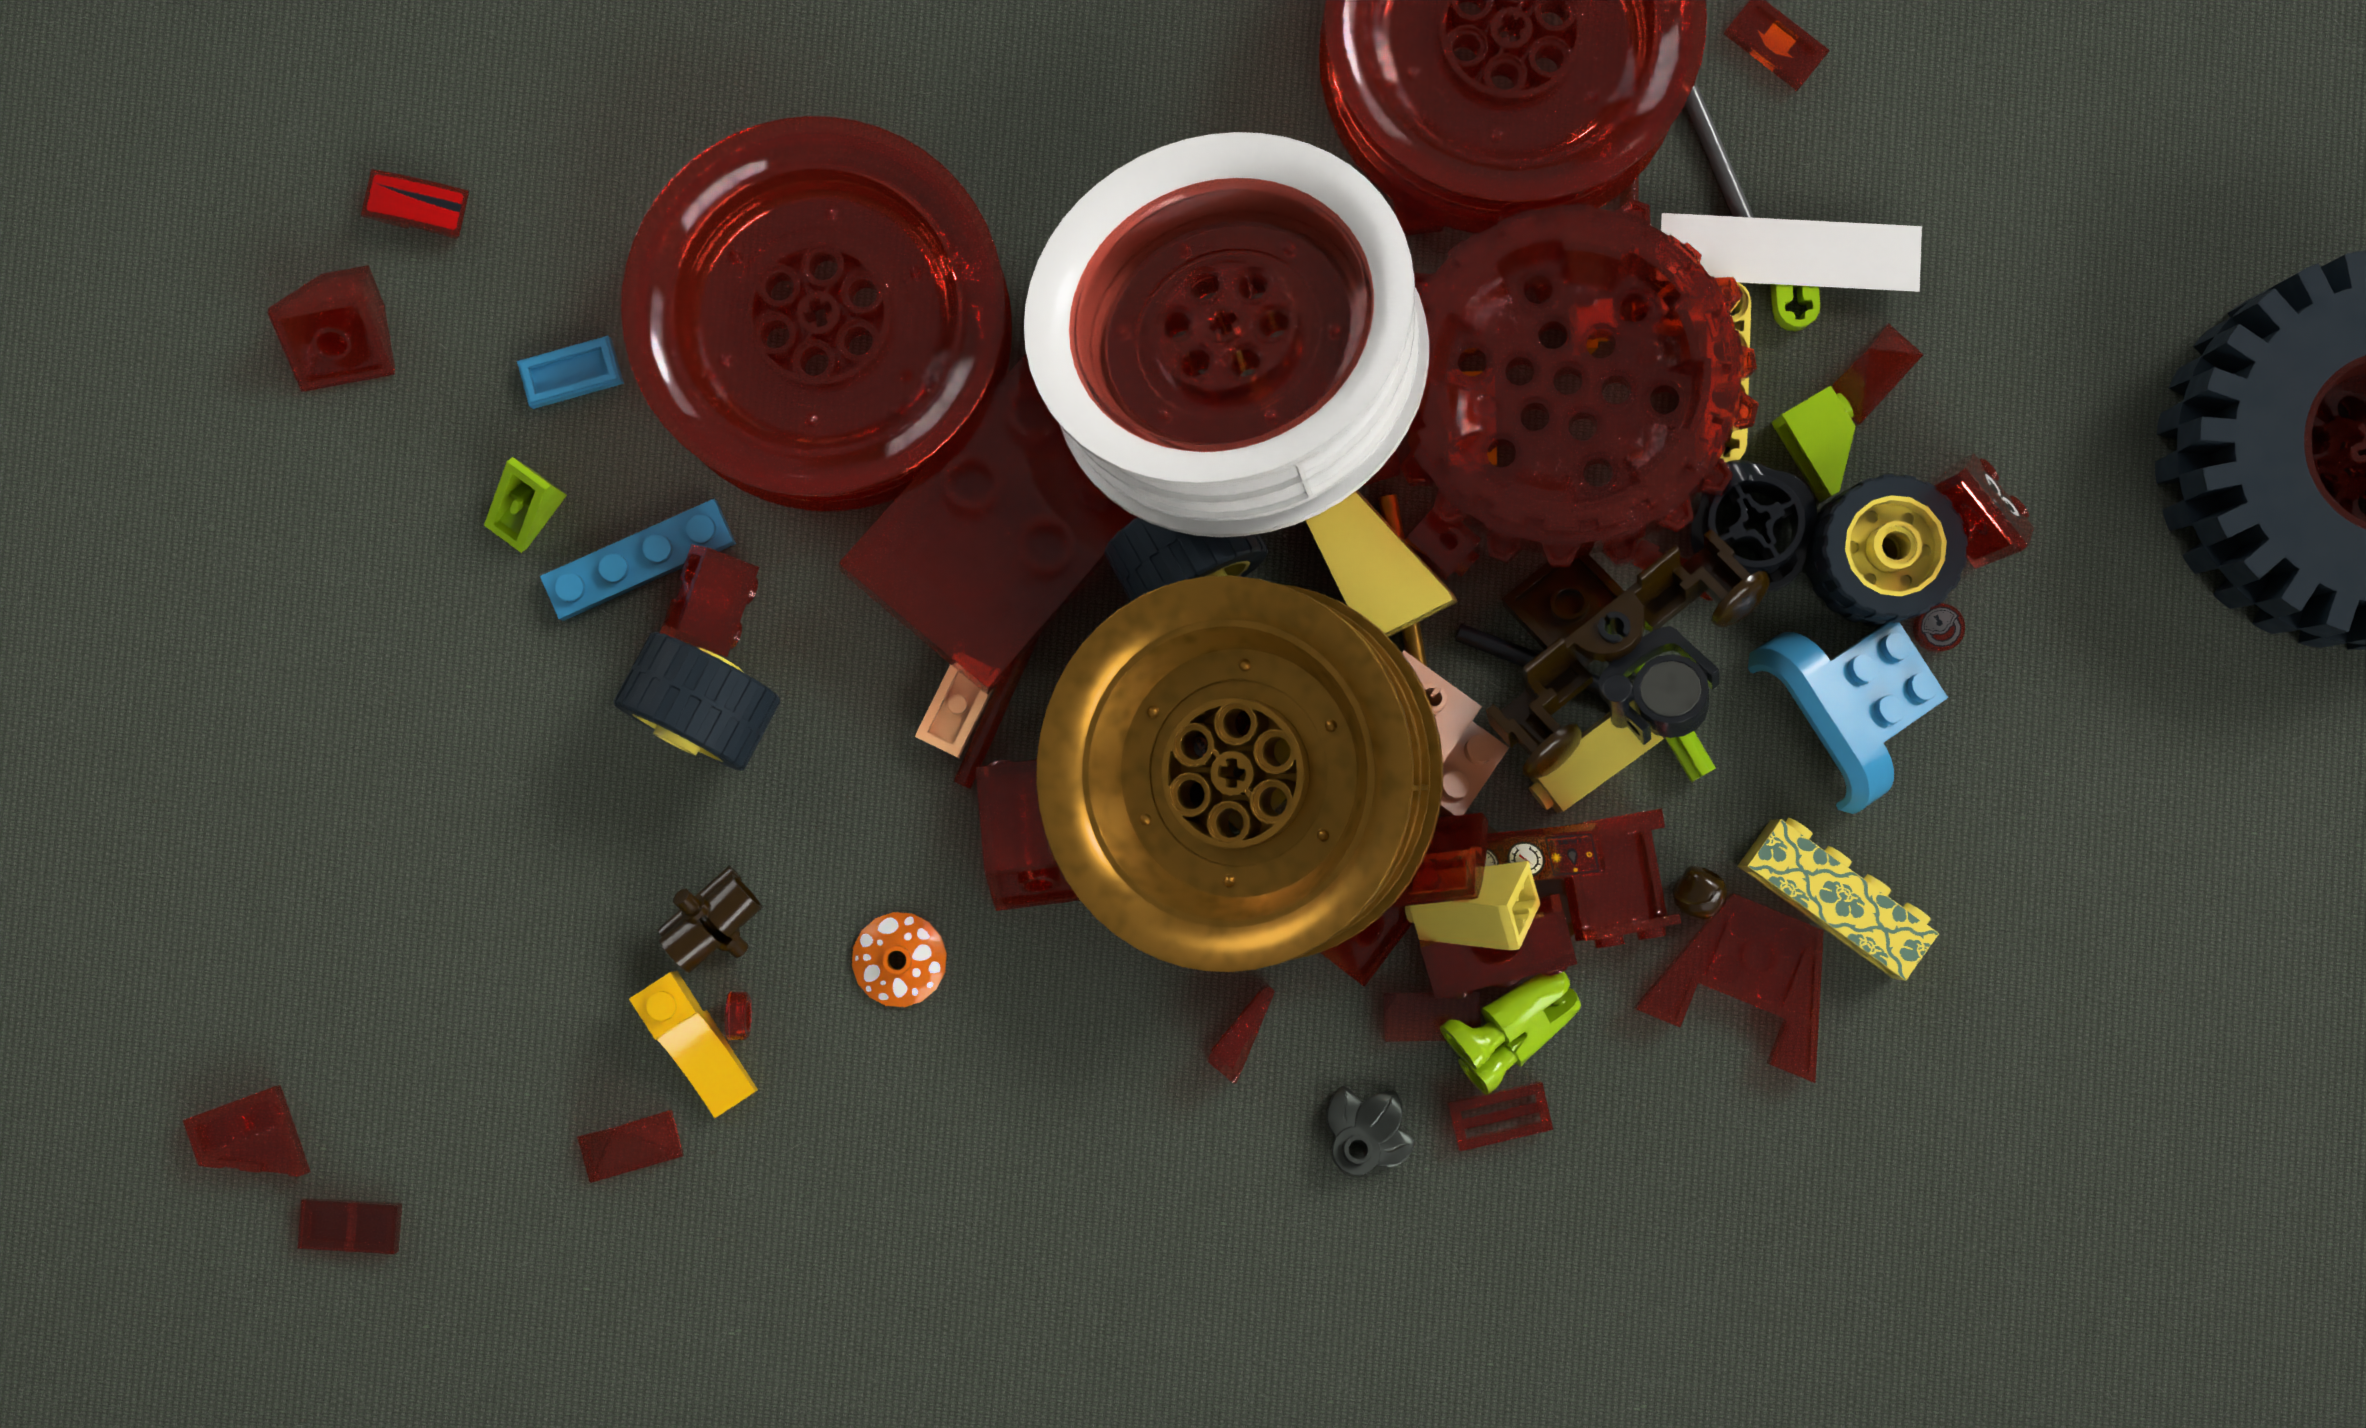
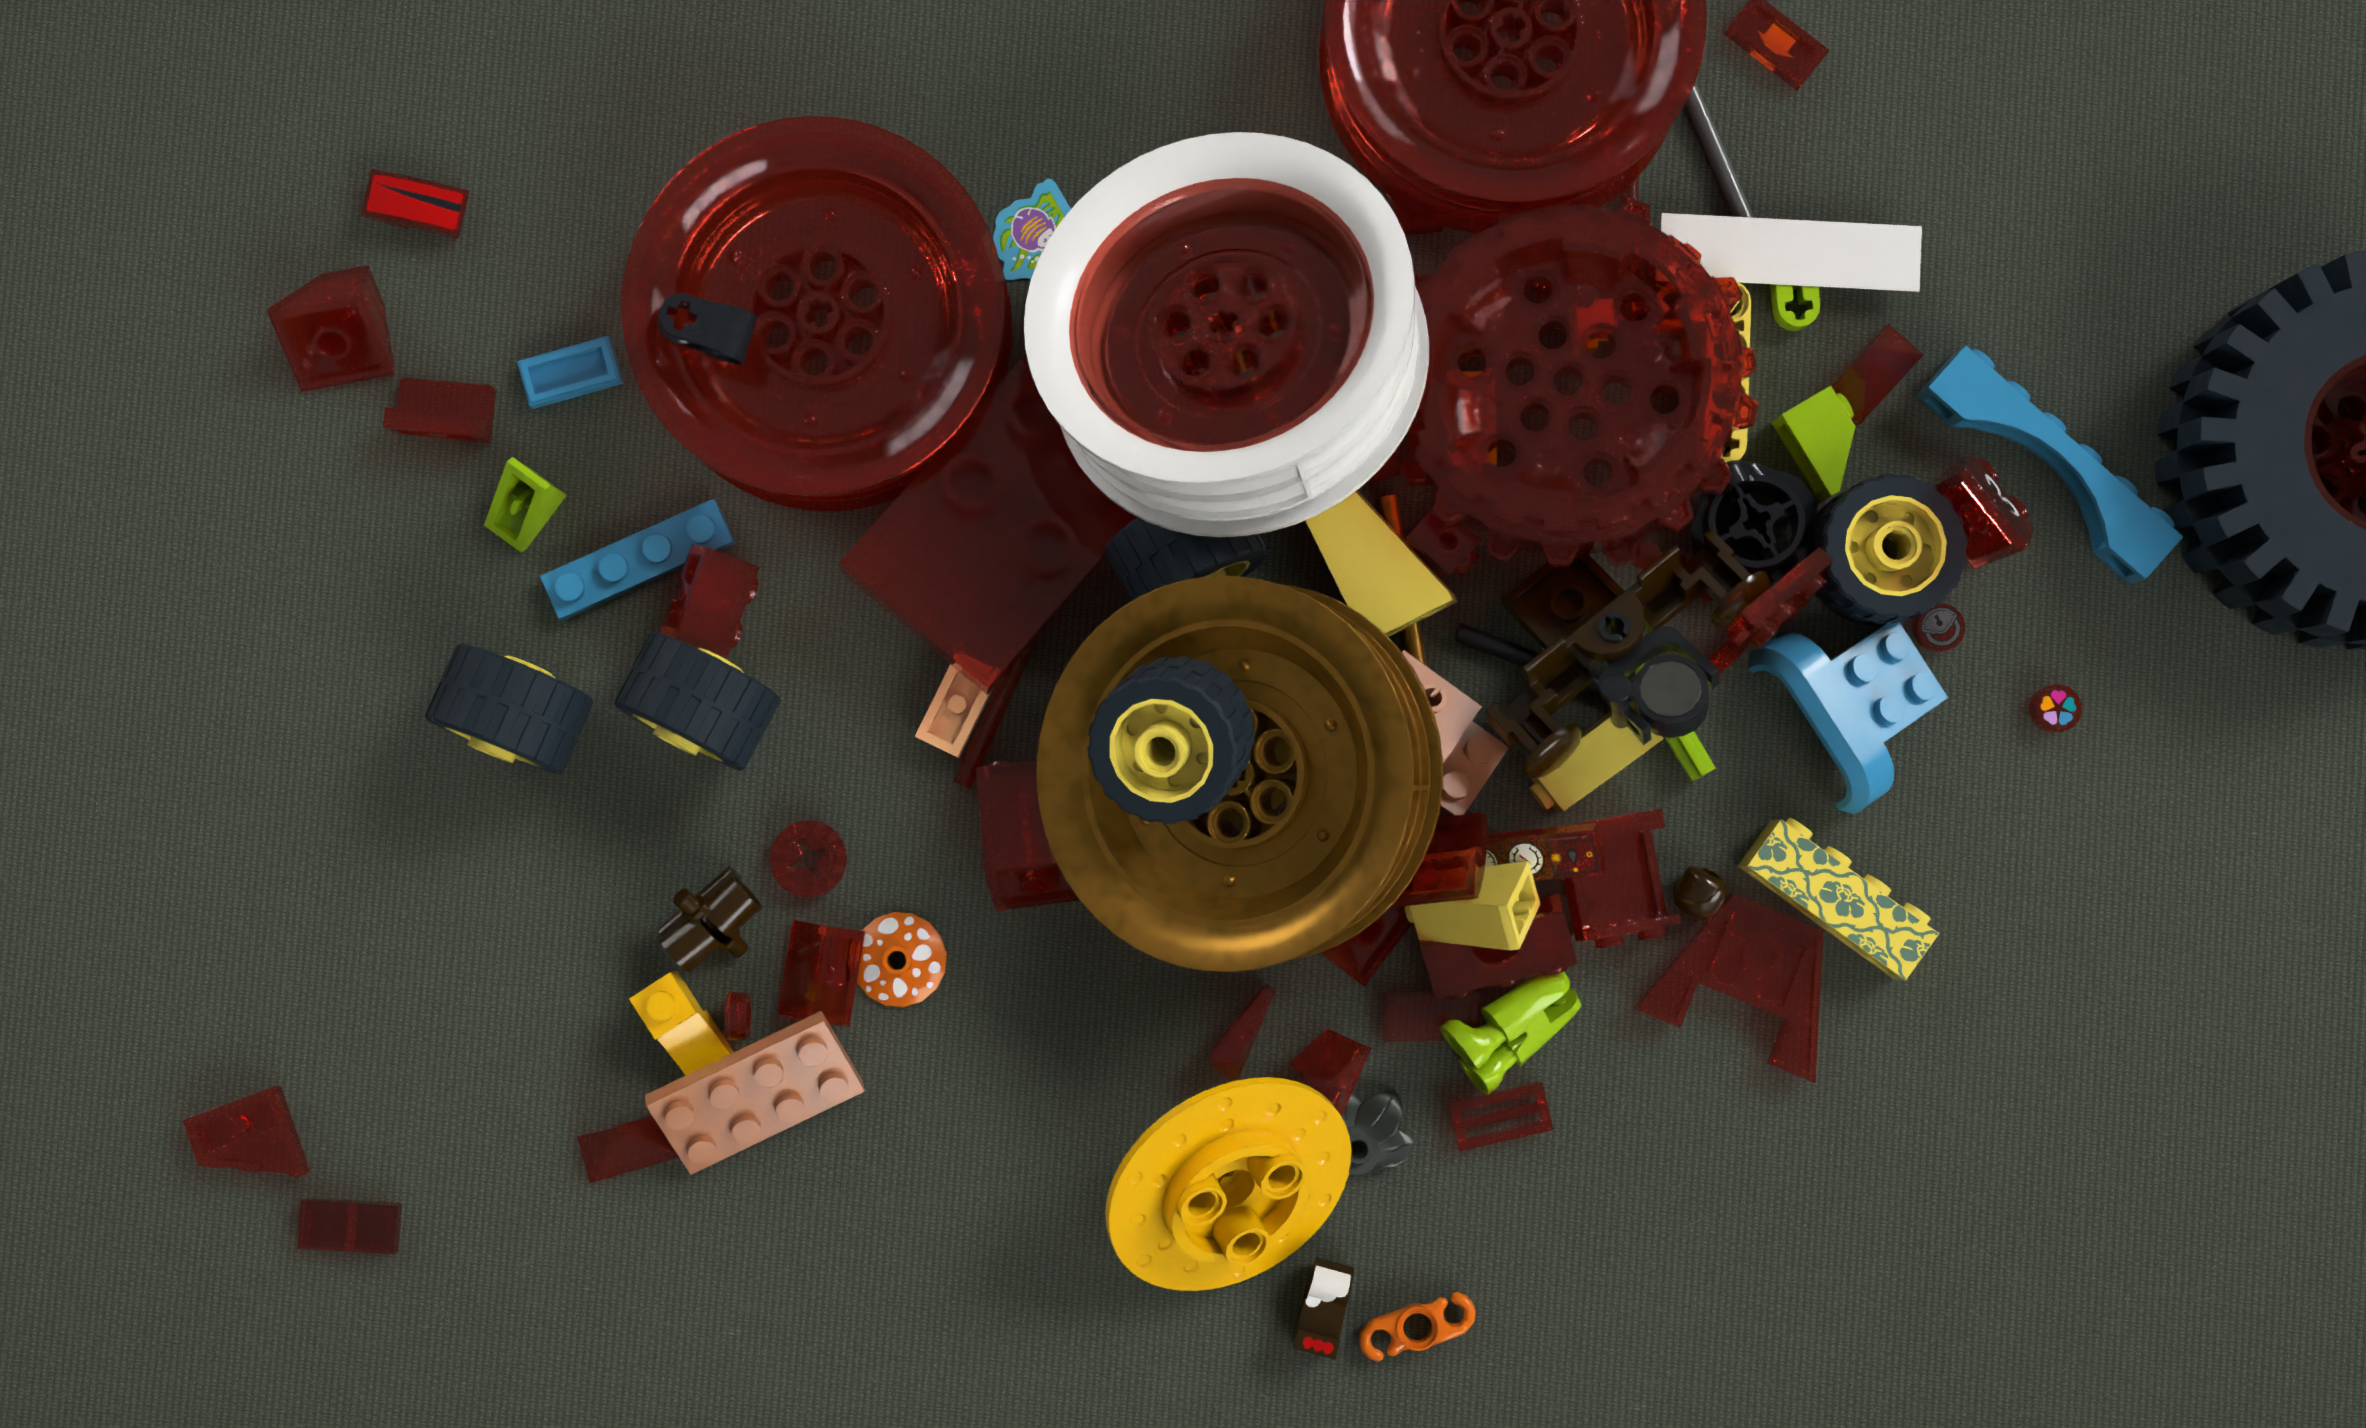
(443, 410): none -> clear red panel
(509, 708): none -> black wheel
(718, 328): none -> black piece
(755, 1093): none -> nougat plate
(787, 851): none -> clear red gear
(821, 972): none -> clear red panel
(1026, 228): none -> sticker
(1171, 740): none -> black wheel
(1228, 1184): none -> yellow piece
(1323, 1308): none -> dark brown leg
(1332, 1066): none -> clear red slope
(1394, 1321): none -> orange piece
(1779, 604): none -> clear red wing
(2055, 708): none -> clear red tile
(2120, 525): none -> dark azure arch

